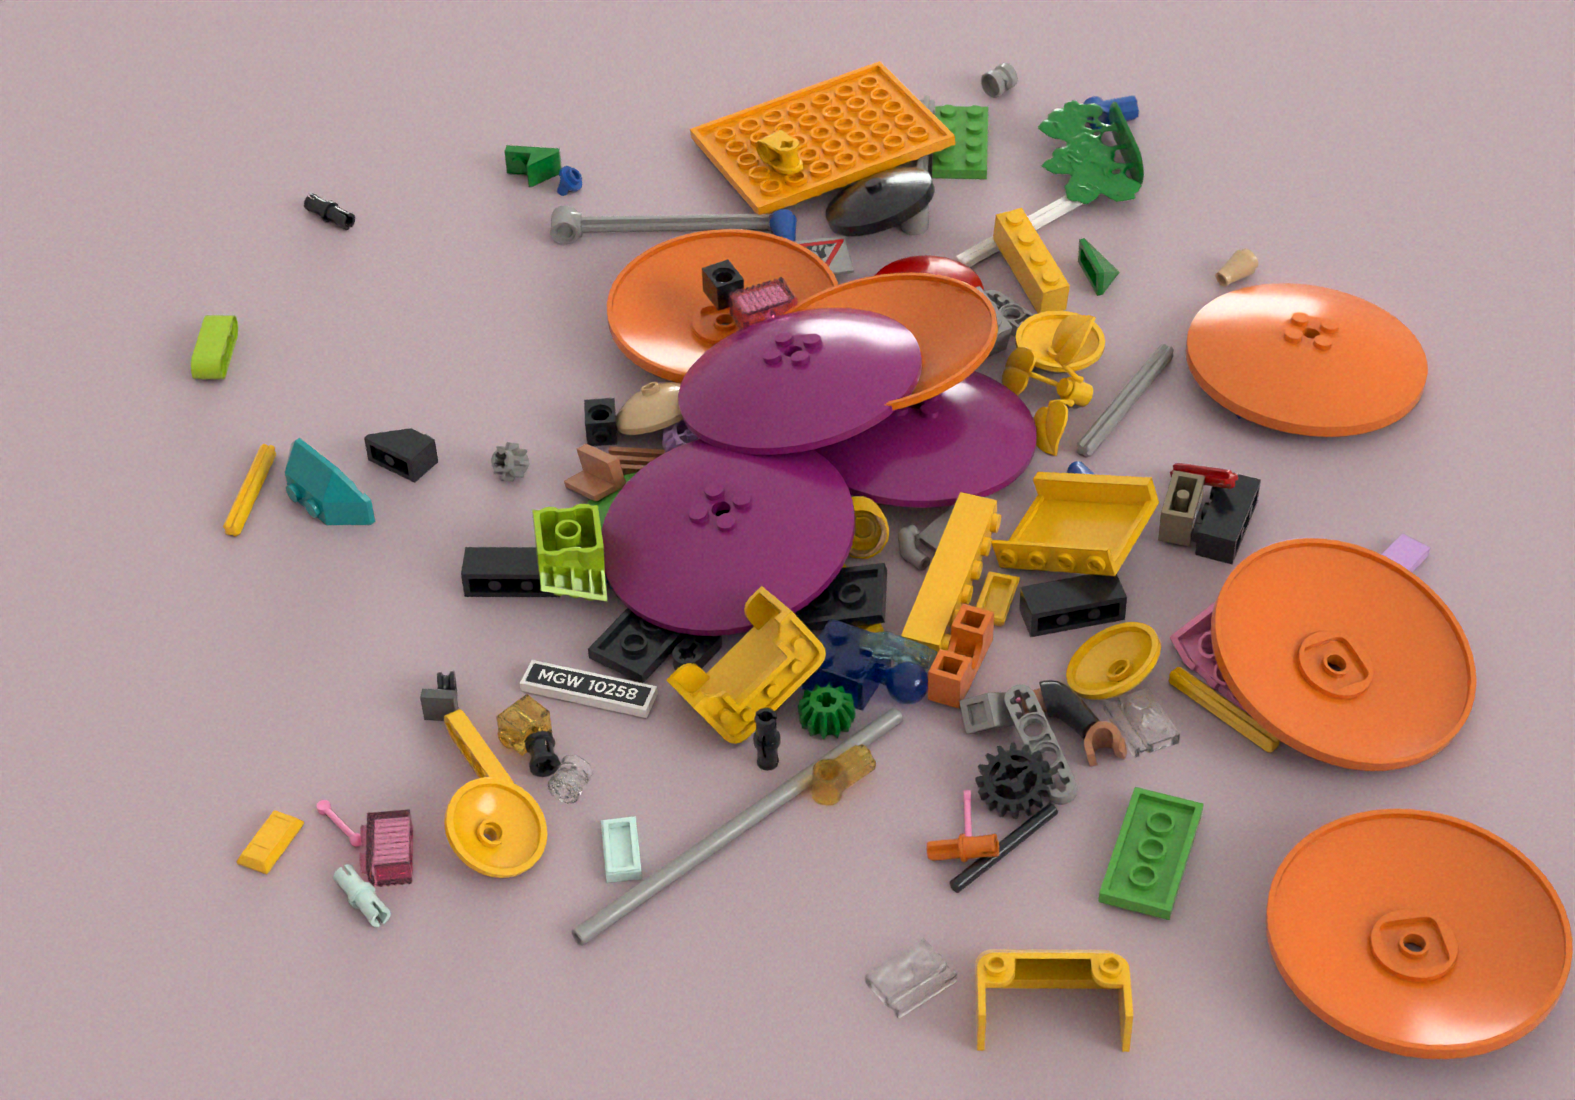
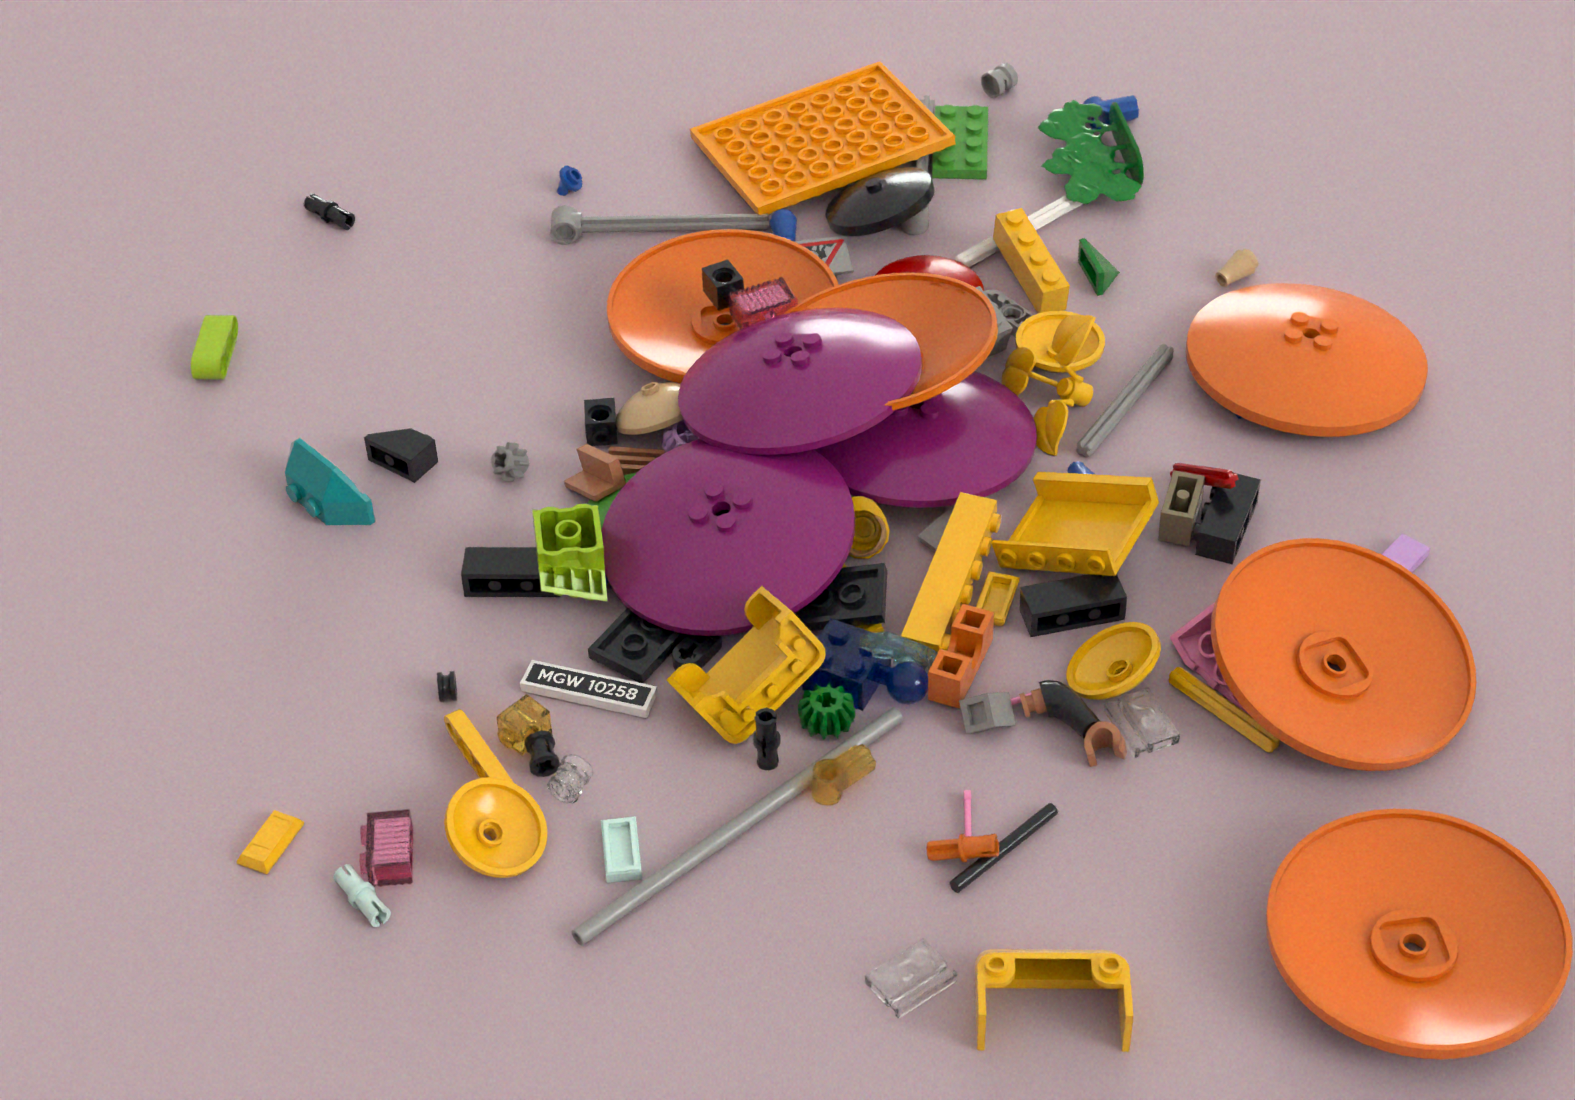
(249, 490): yellow axle -> none
(324, 808): bright pink hinge -> none
(438, 703): dark grey tile -> none
(535, 162): green slope -> none
(780, 152): yellow piece -> none
(908, 550): light grey arm -> none
(1029, 773): black gear -> none
(1044, 742): light grey beam -> none
(1151, 853): bright green plate -> none

